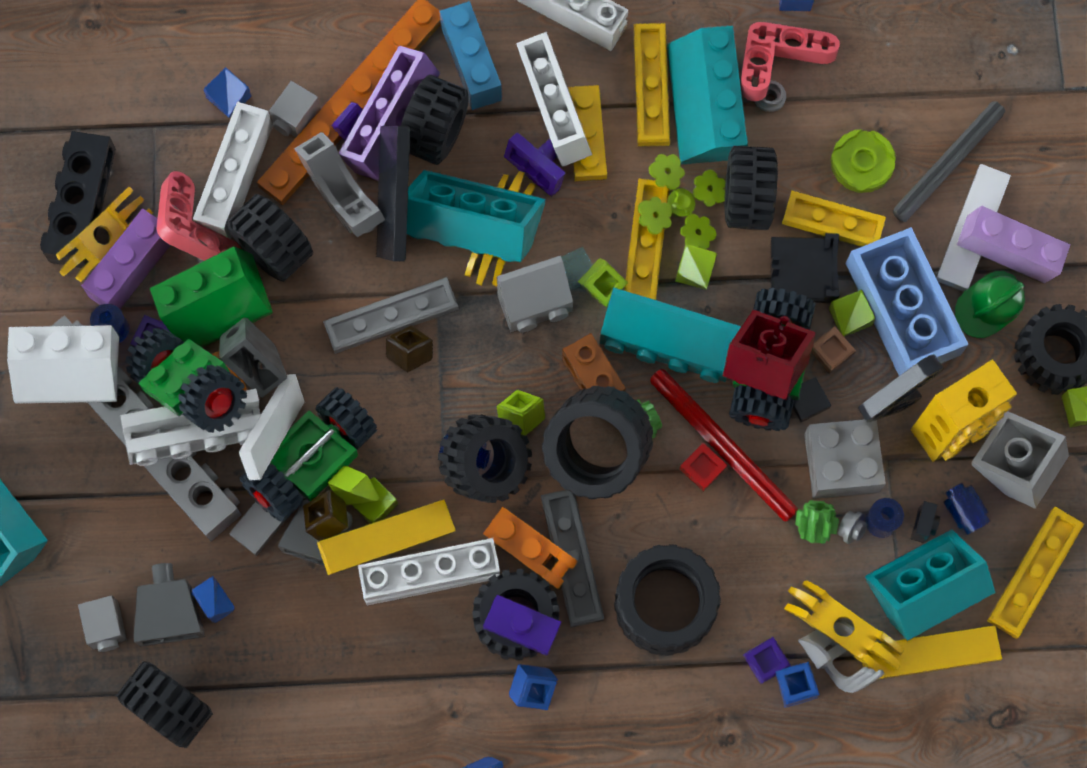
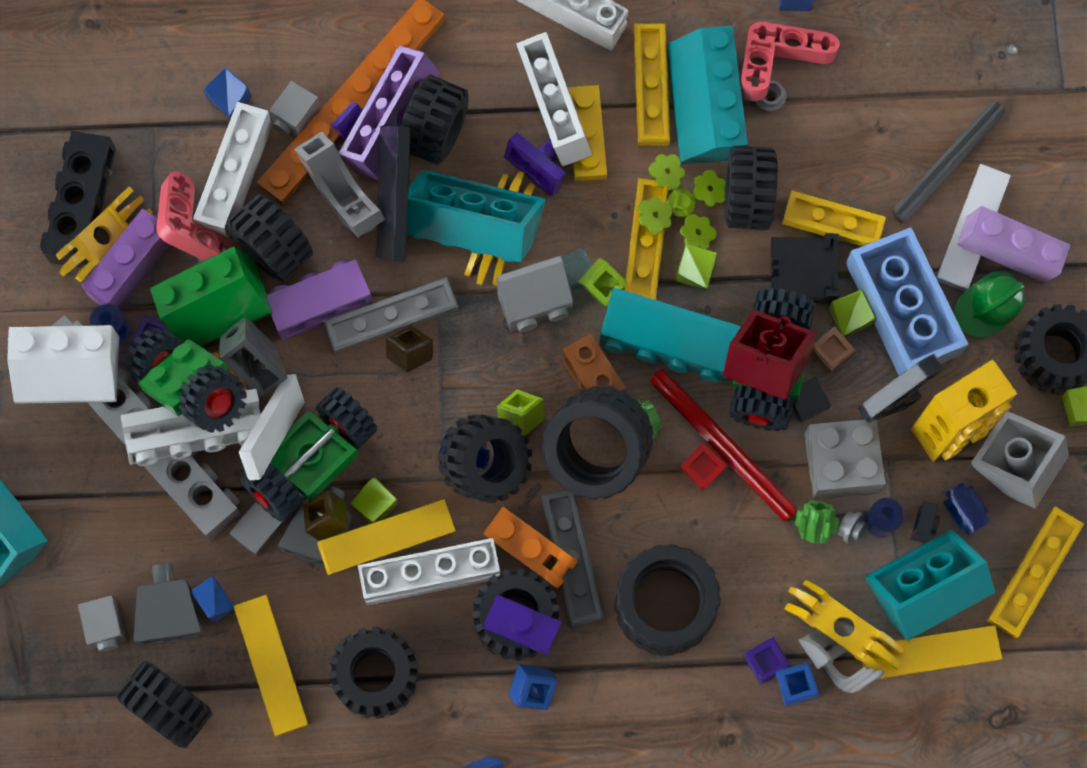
(271, 666): none -> yellow tile
(318, 298): none -> medium lavender brick
(353, 486): lime slope -> none
(353, 651): none -> black tyre
(471, 55): dark azure brick -> none
(863, 161): lime tile -> none

